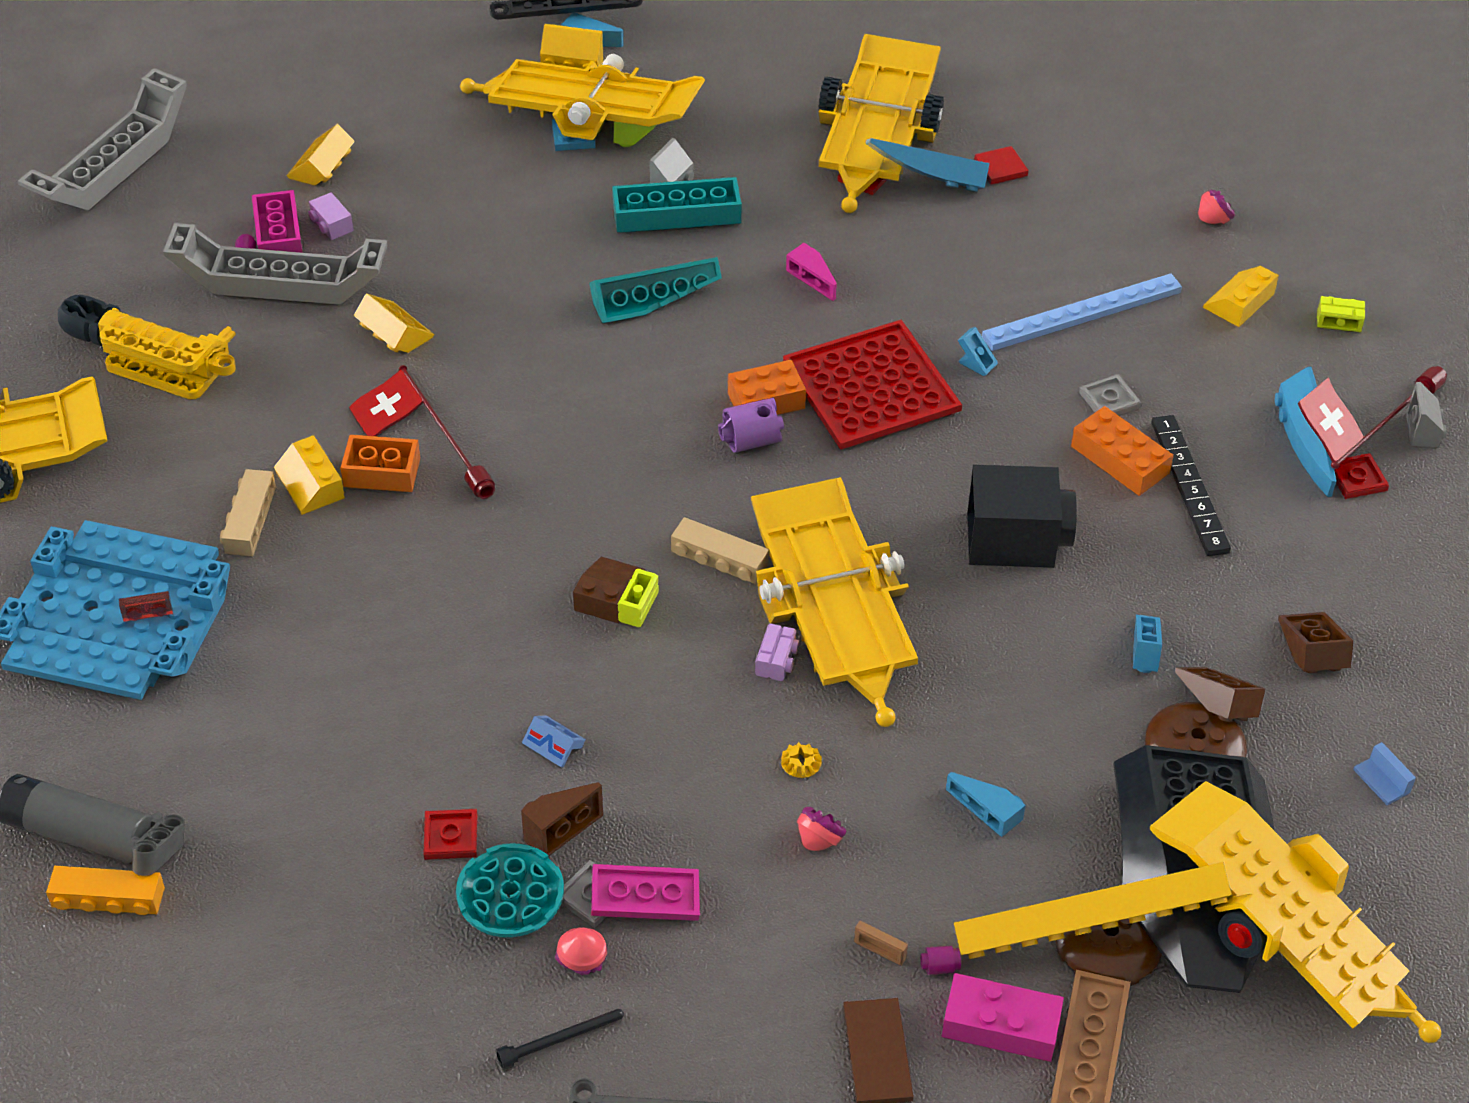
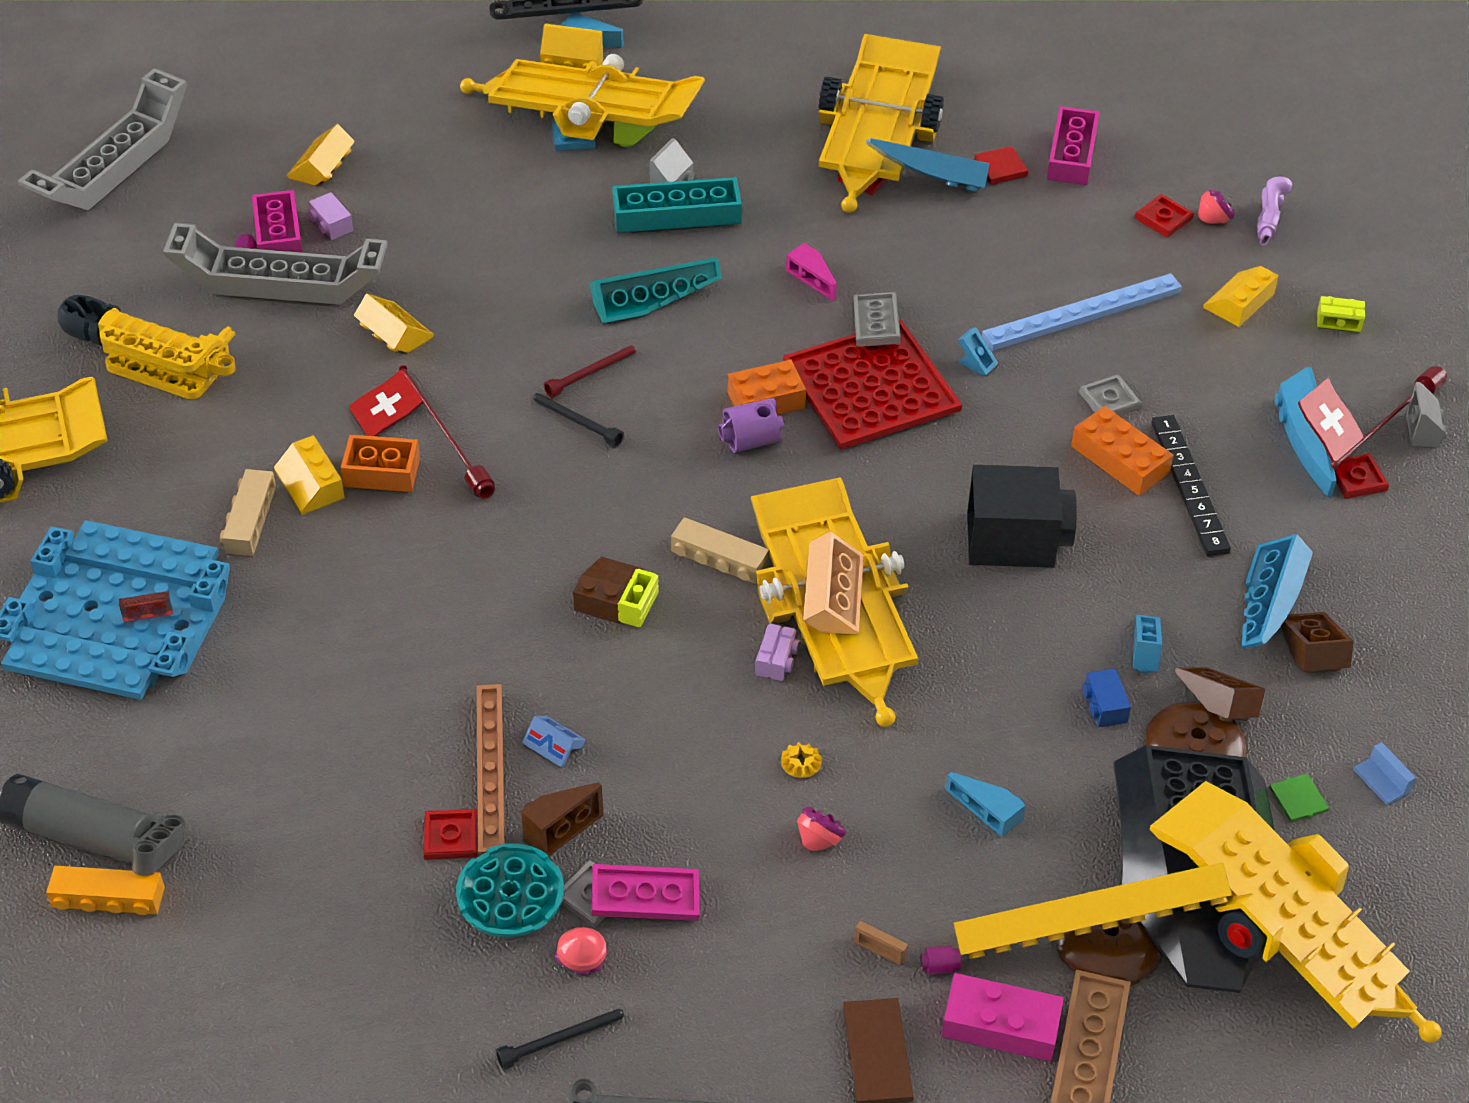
(490, 767): none -> nougat plate
(554, 386): none -> dark red piece
(611, 435): none -> black piece
(833, 585): none -> light nougat slope
(876, 319): none -> light grey tile
(1073, 145): none -> dark pink brick
(1106, 697): none -> blue brick
(1164, 215): none -> red tile
(1272, 198): none -> lavender piece
(1273, 587): none -> dark azure wedge
(1299, 798): none -> bright green piece

